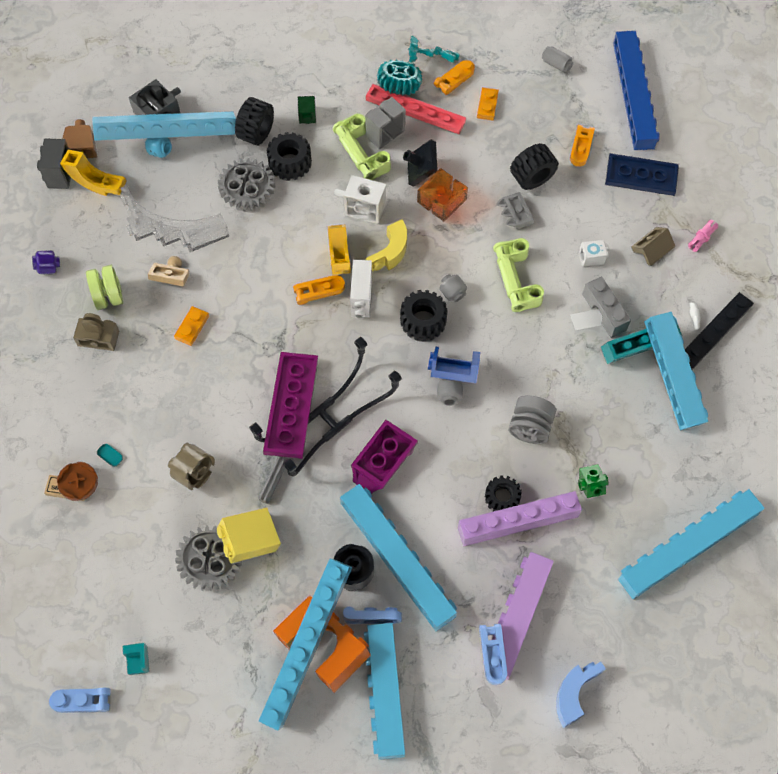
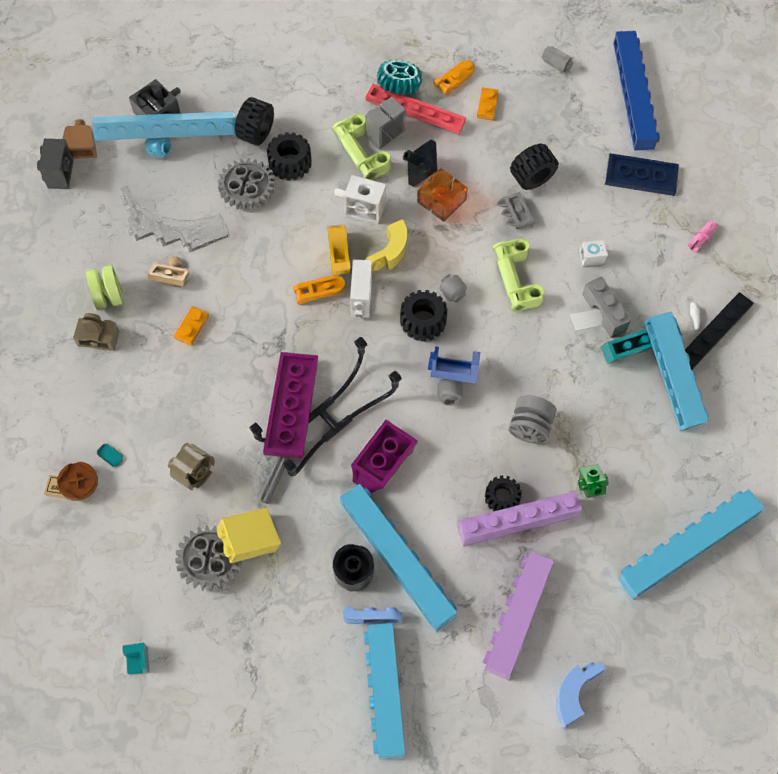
(45, 262): dark purple head -> none
(80, 700): light blue plate -> none
(88, 176): yellow arch -> none
(305, 644): medium azure brick -> none
(306, 109): dark green brick -> none
(347, 656): orange arch -> none
(413, 50): teal piece -> none
(493, 654): light blue plate -> none
(581, 145): light orange plate -> none
(654, 245): dark tan panel -> none

